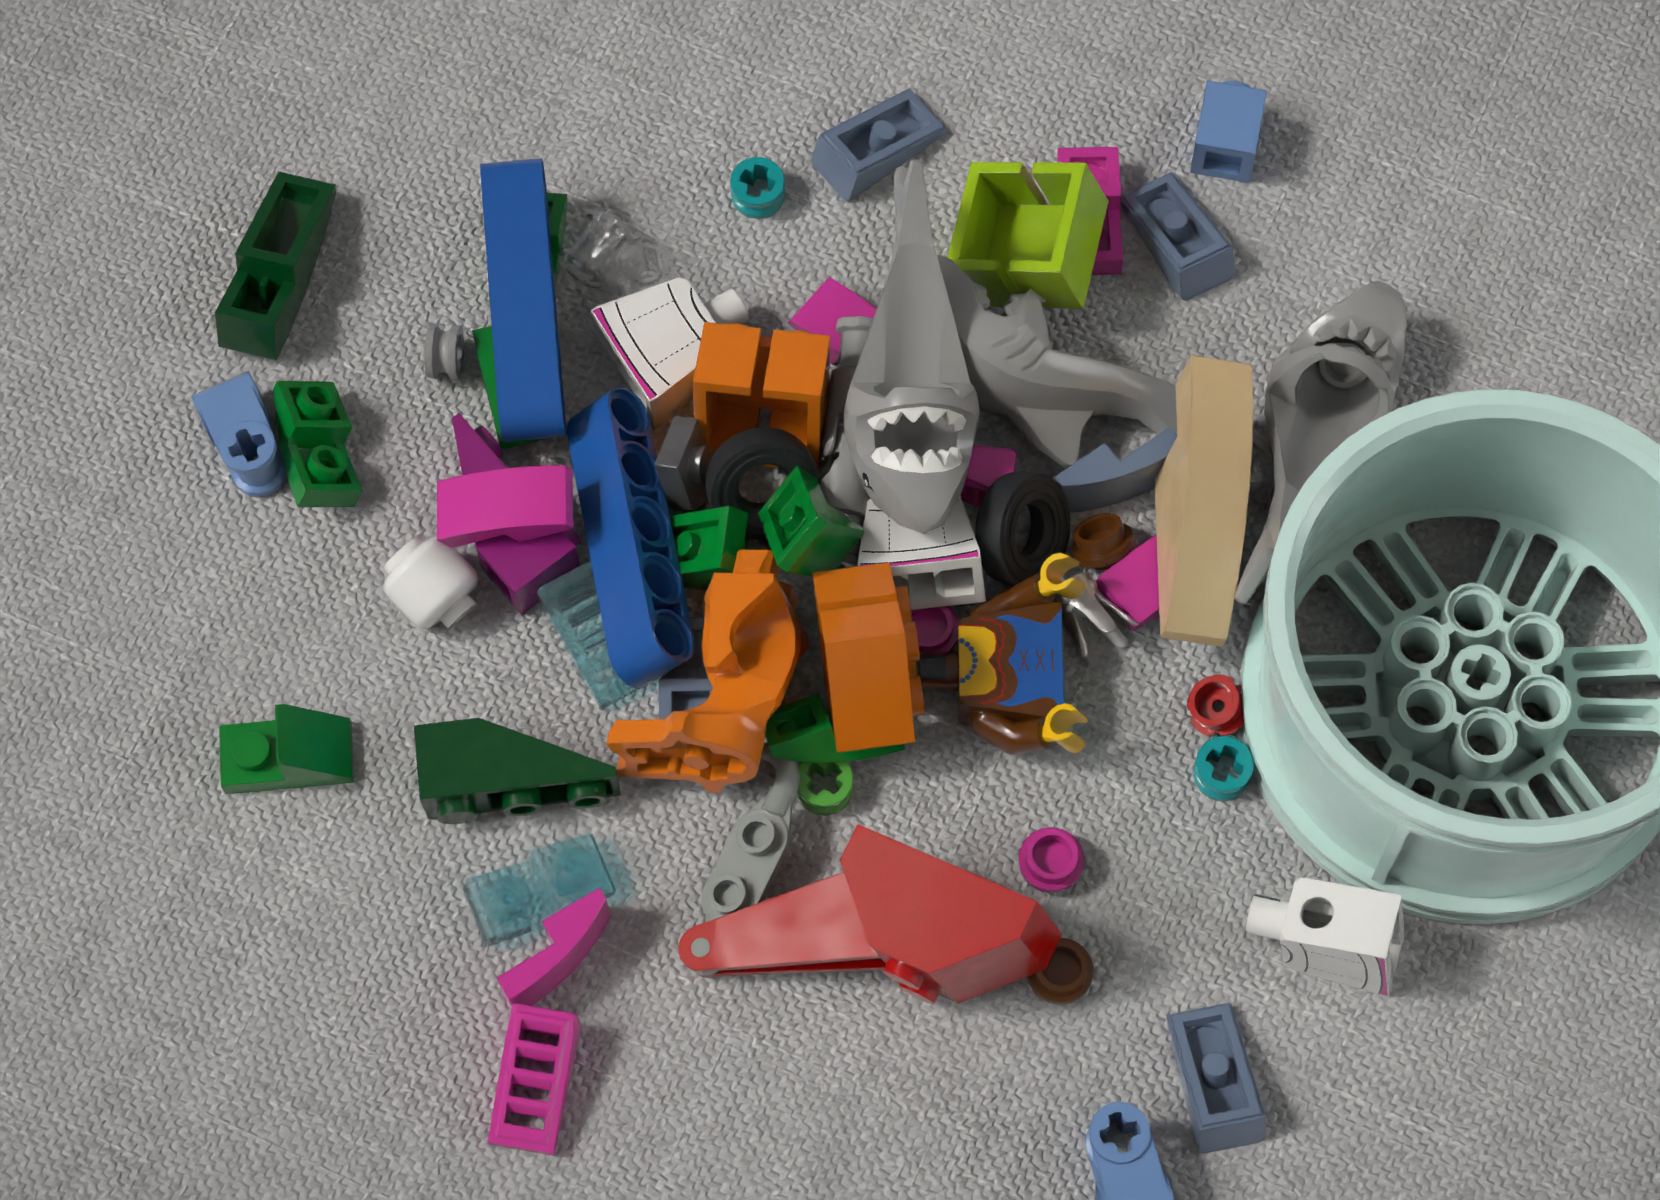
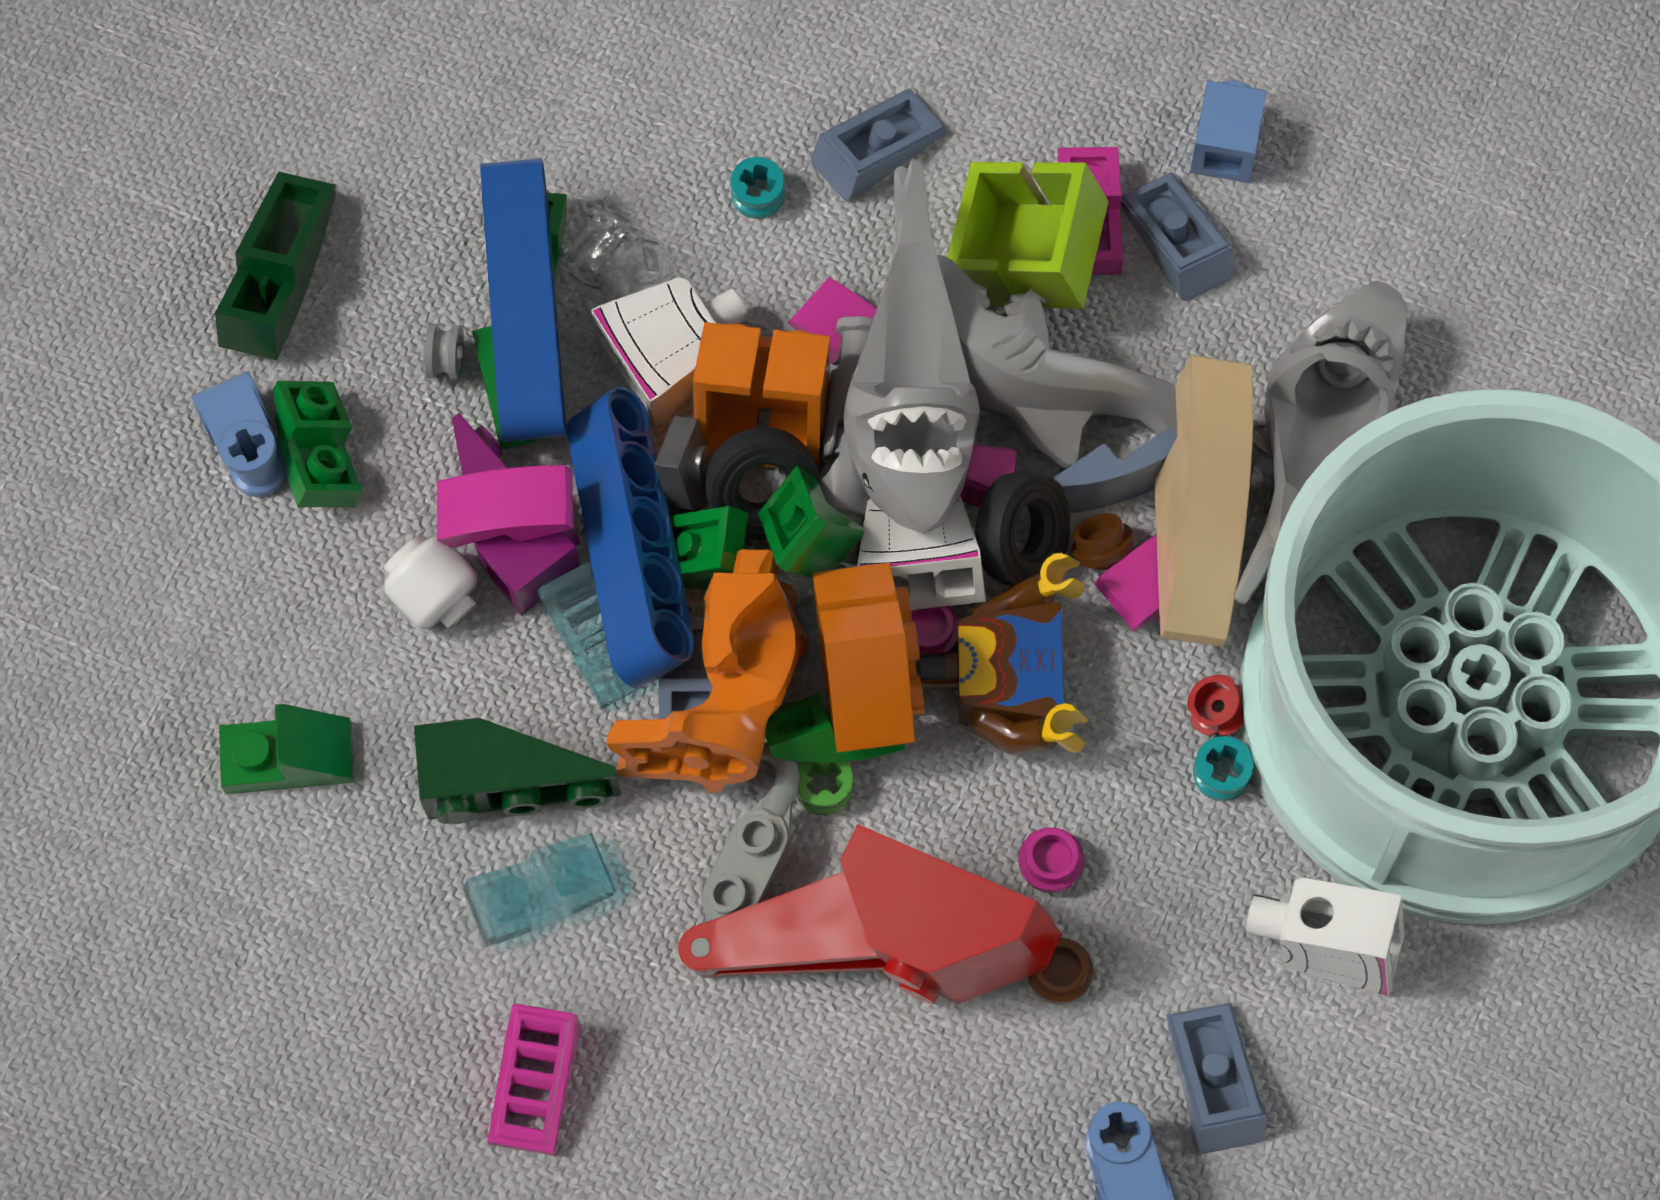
(571, 936): dark pink slope -> none
(1090, 606): flat silver piece -> none

